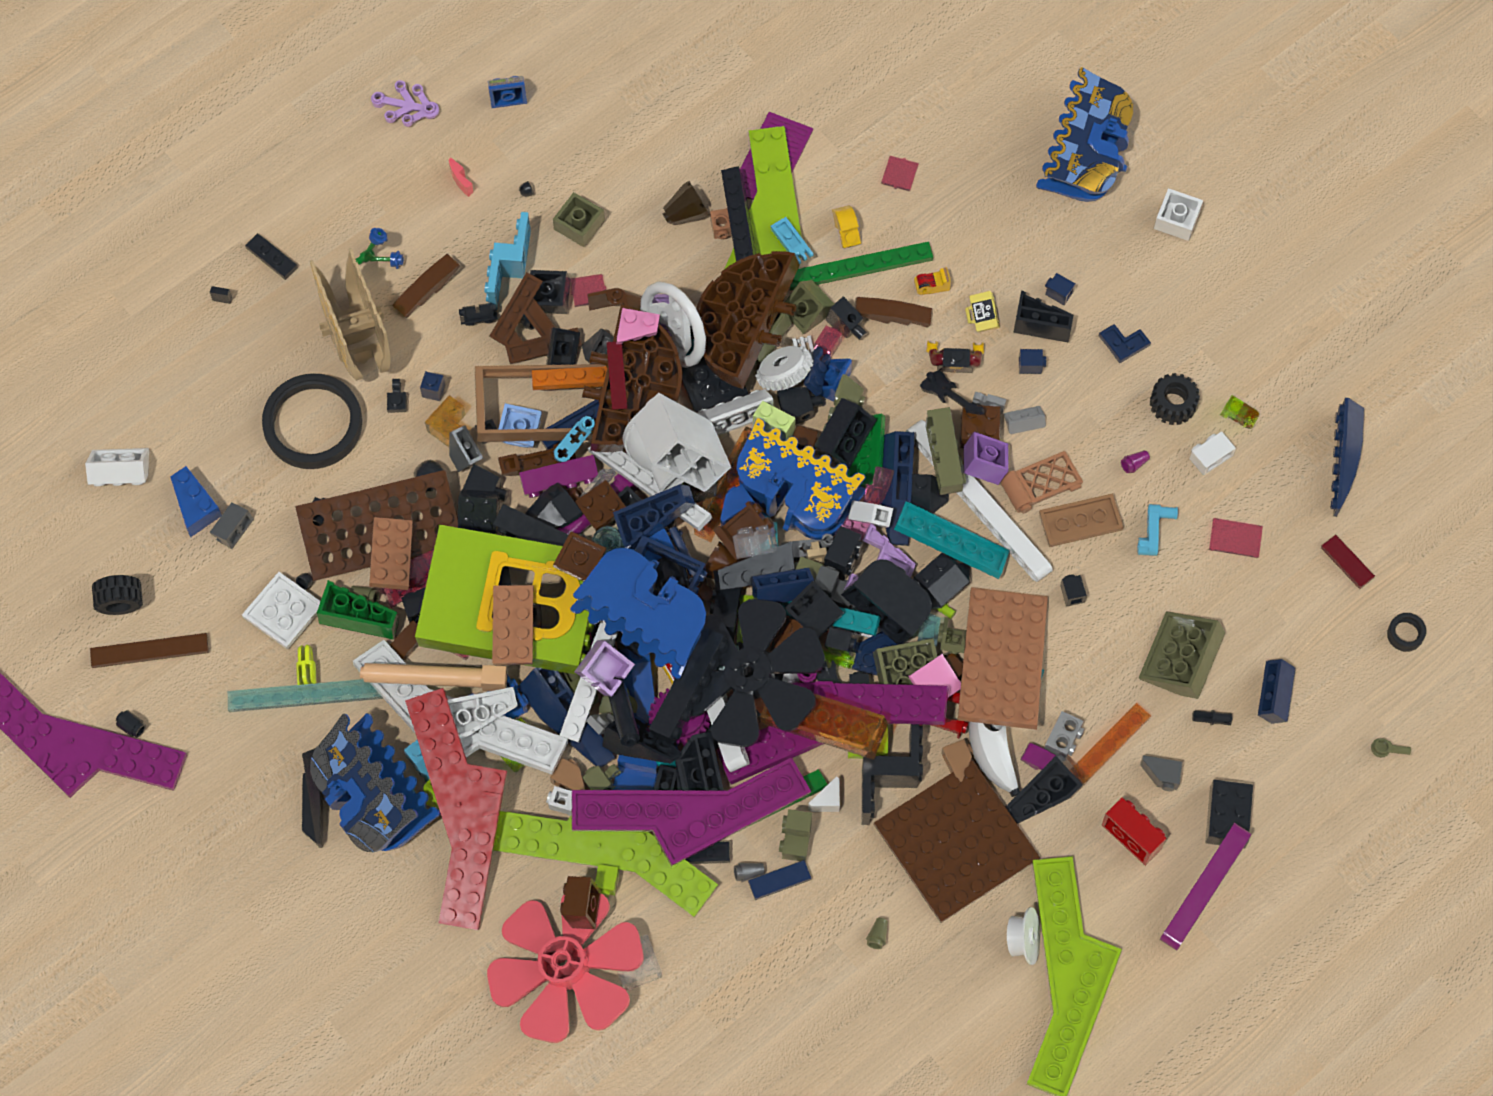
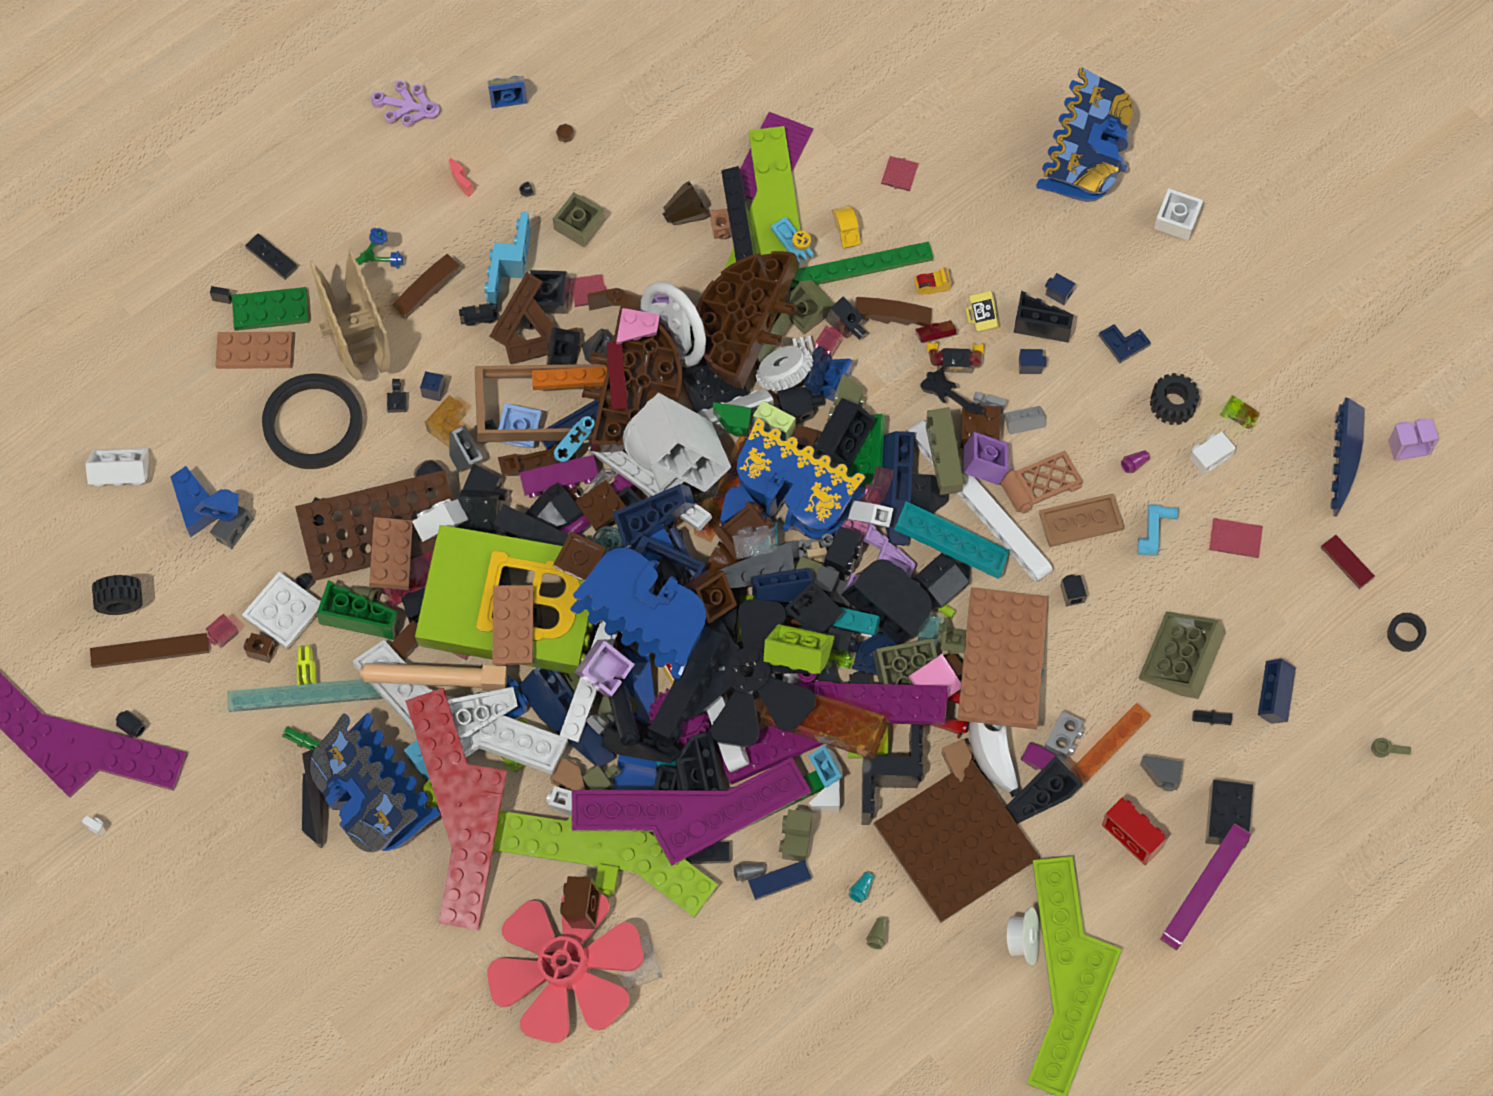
(94, 825): none -> white plate
(220, 505): none -> blue slope
(221, 631): none -> clear pink brick
(254, 350): none -> nougat plate
(265, 653): none -> reddish brown brick
(270, 308): none -> green plate
(300, 739): none -> green pin
(443, 513): none -> white brick
(565, 133): none -> reddish brown tile
(714, 592): none -> reddish brown brick
(733, 418): none -> green slope
(798, 648): none -> lime slope
(801, 240): none -> yellow tile
(826, 765): none -> medium azure slope
(860, 889): none -> teal cone
(935, 331): none -> dark red plate
(1413, 439): none -> lavender piece

